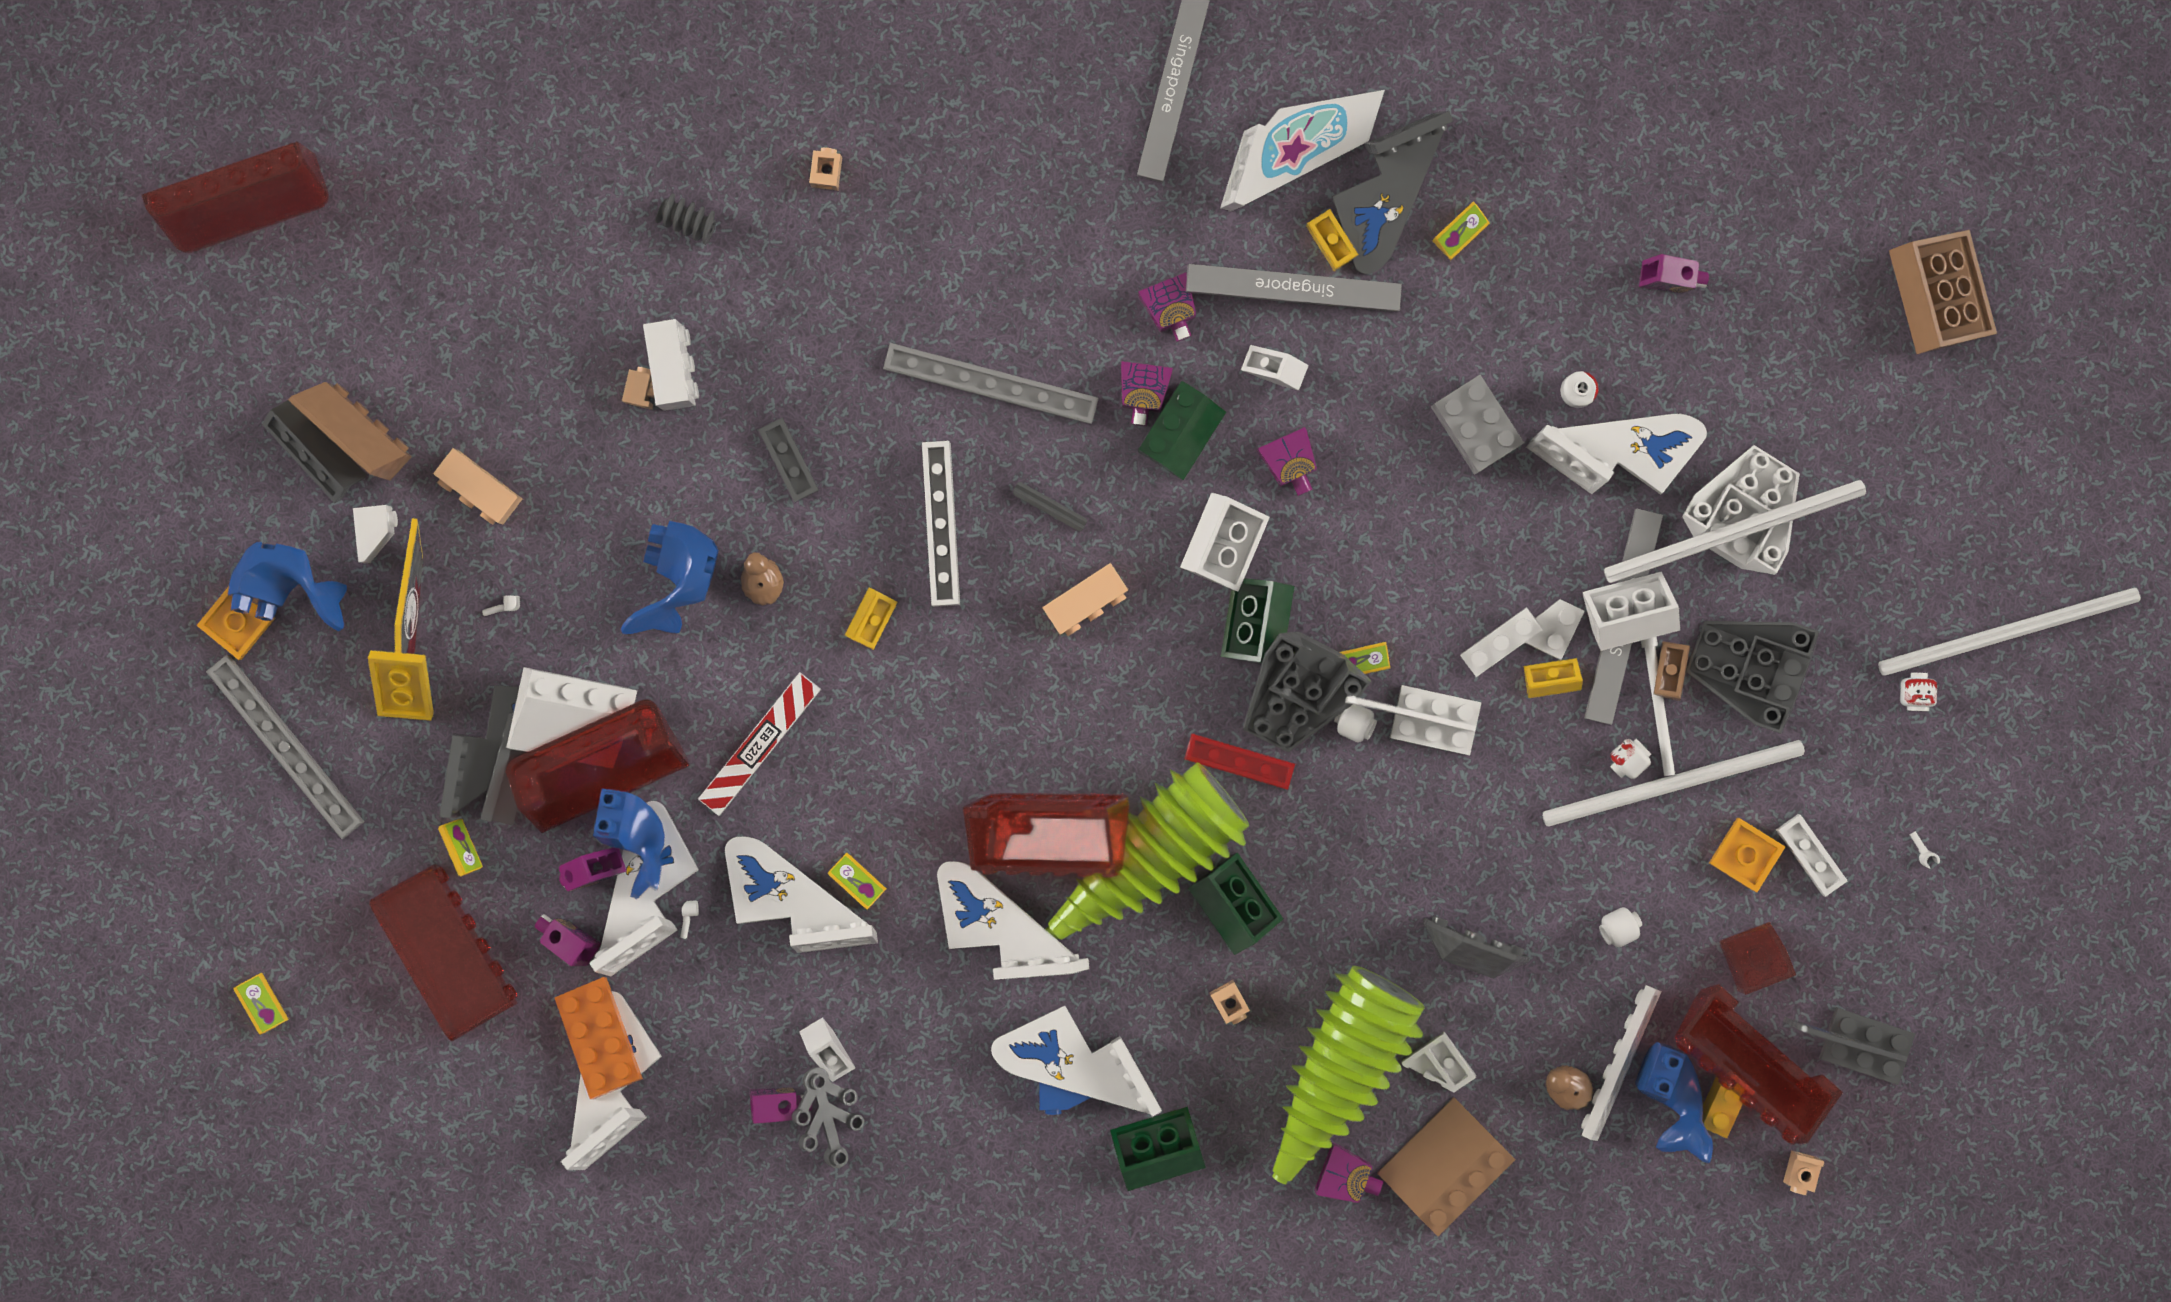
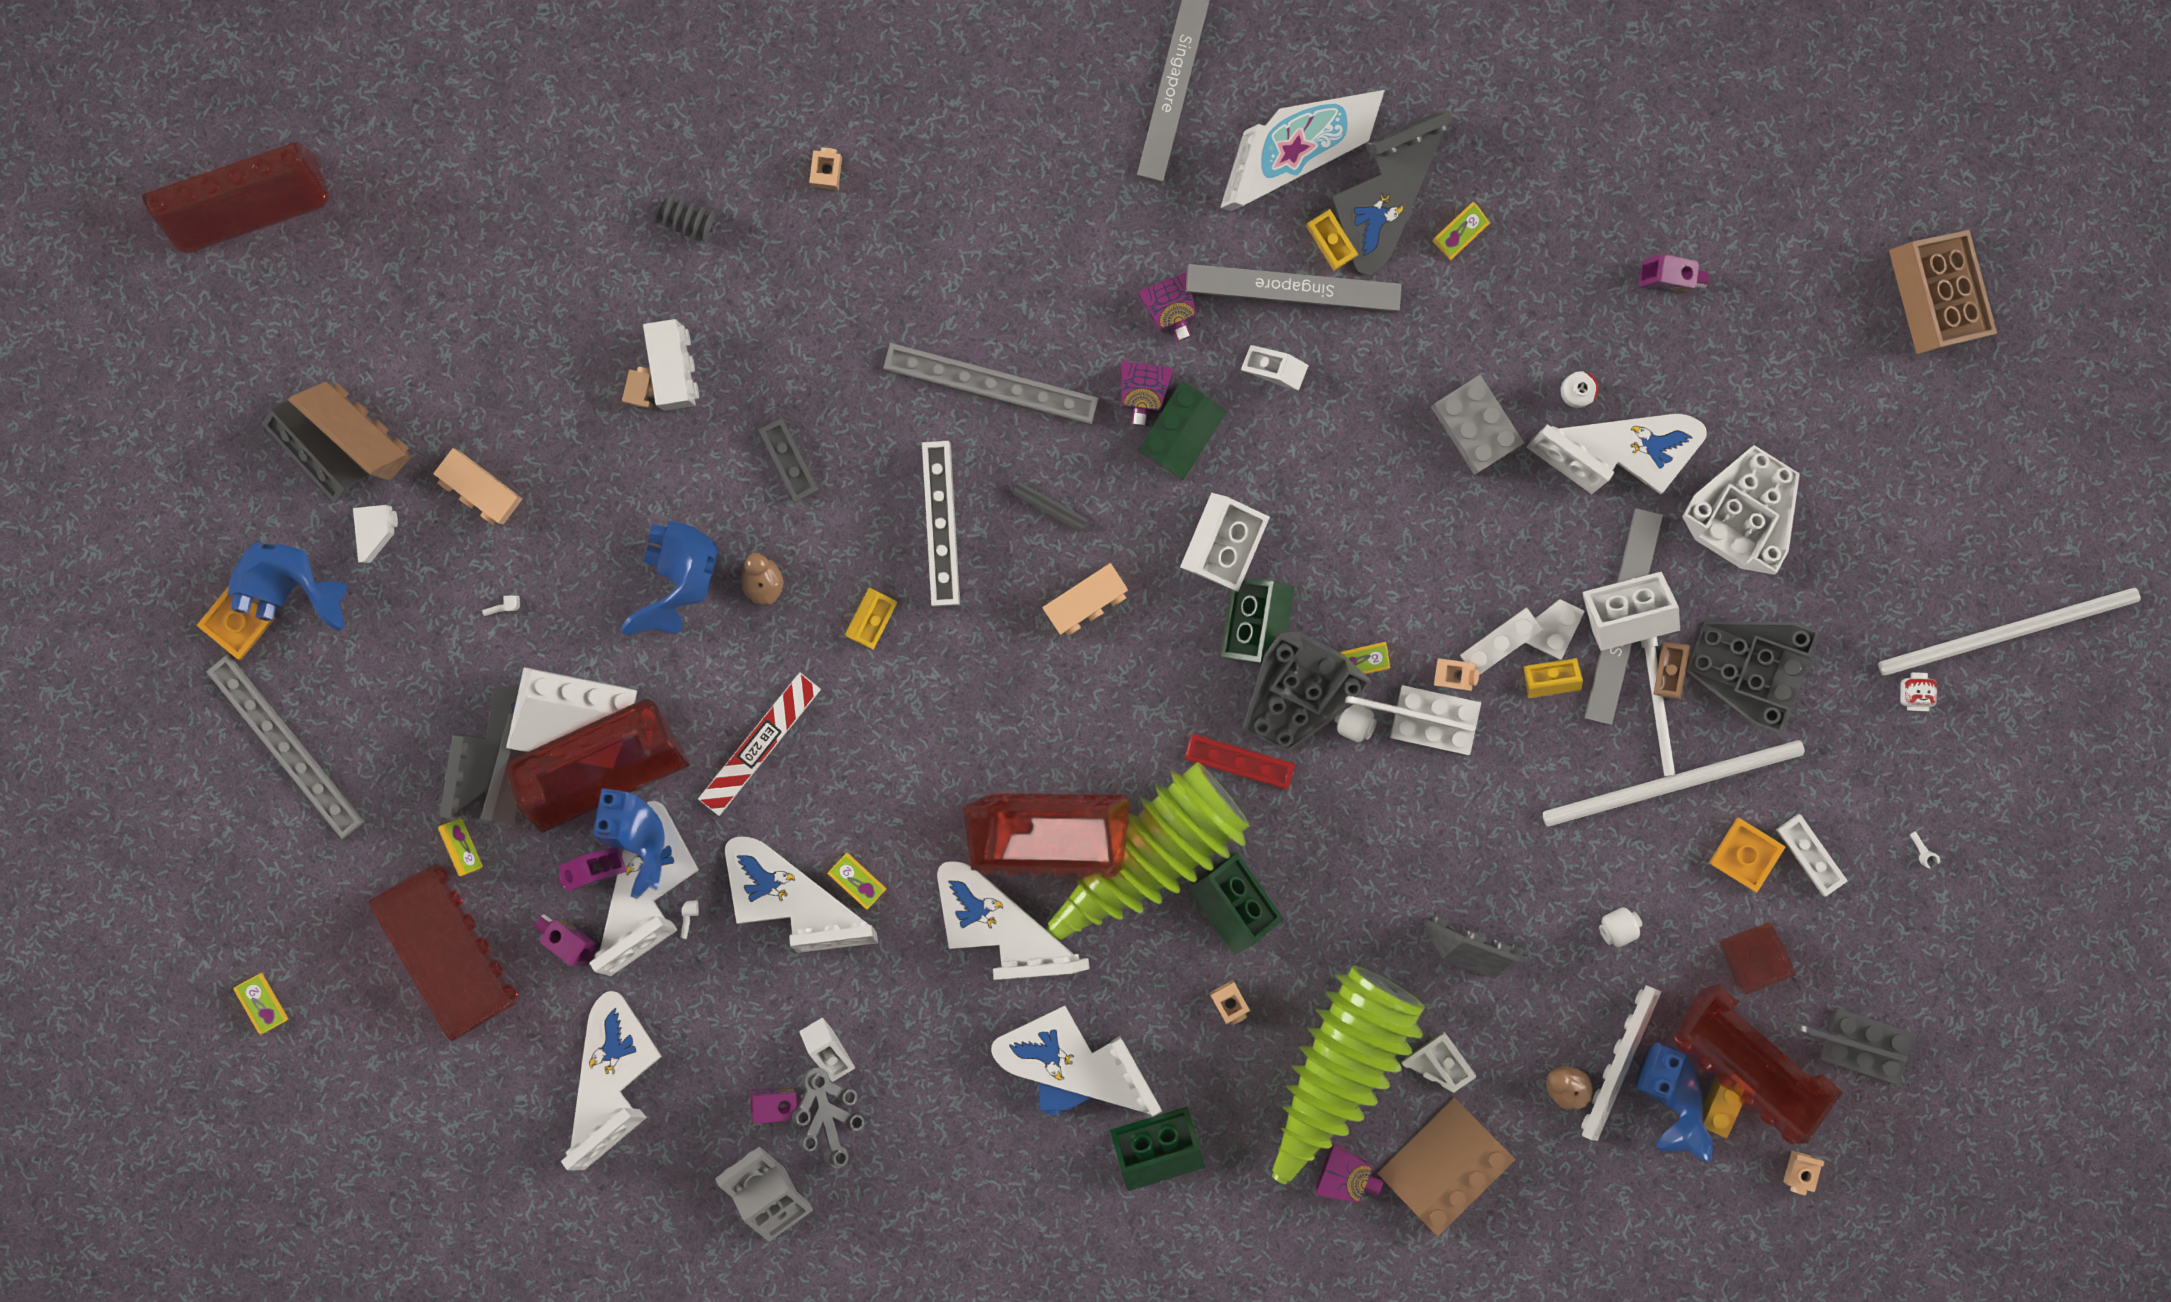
(401, 676): yellow piece -> none
(598, 1038): orange plate -> none
(764, 1194): none -> light grey bracket
(1290, 460): magenta torso -> none
(1447, 674): none -> light nougat brick
(1630, 758): white head -> none
(1735, 531): white axle -> none

